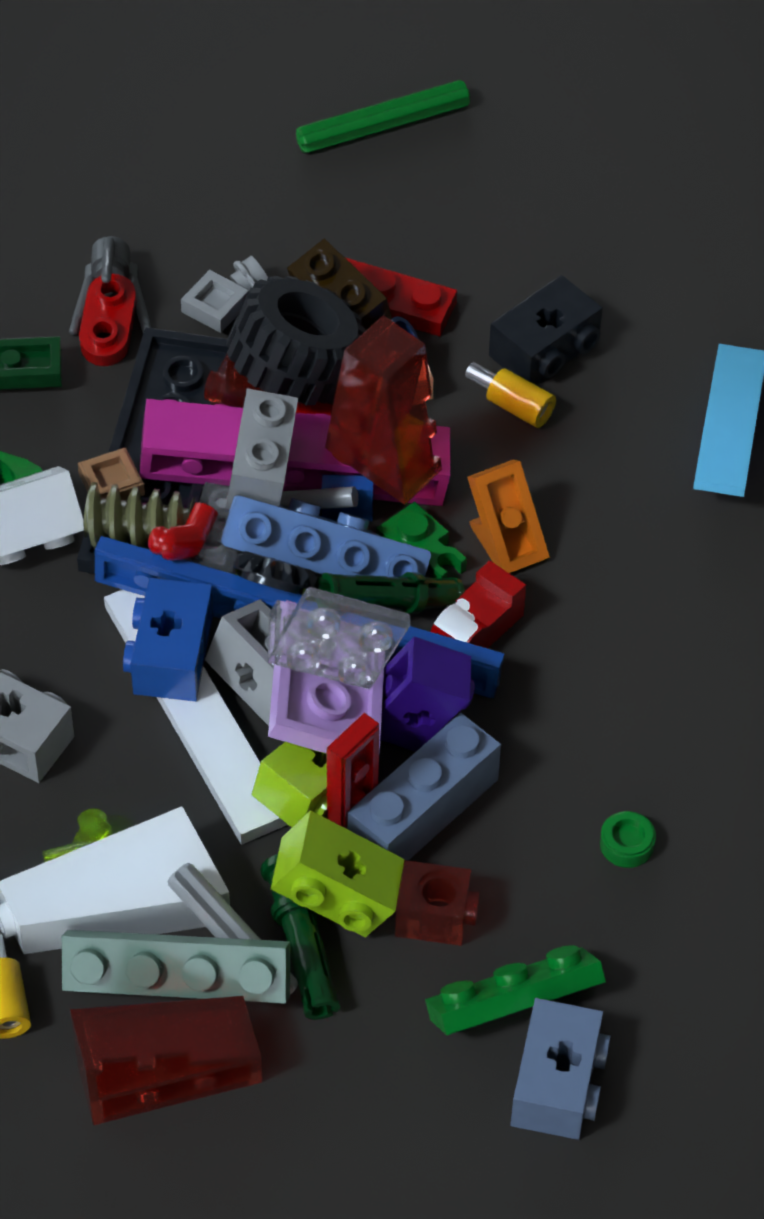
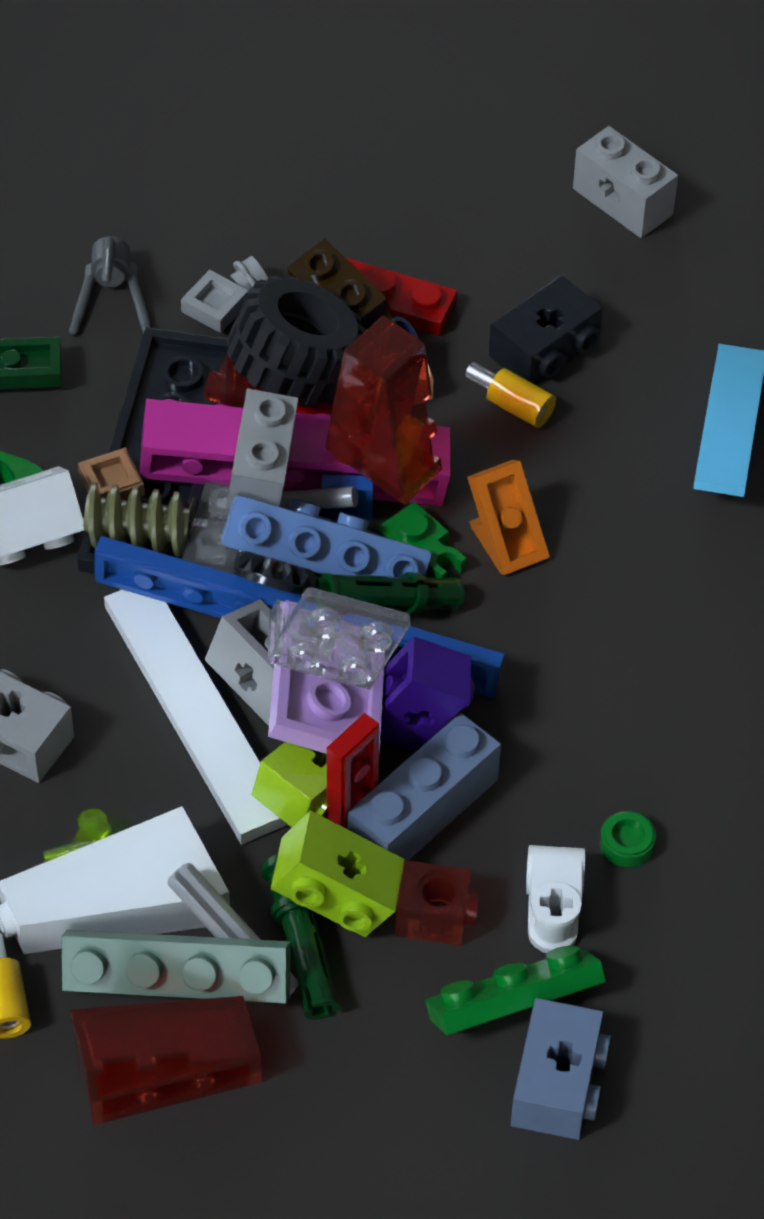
(108, 315): red plate -> none
(170, 639): blue brick -> none
(184, 540): red arm -> none
(382, 116): green axle -> none
(484, 608): red leg -> none
(555, 895): none -> white piece
(625, 181): none -> light grey brick

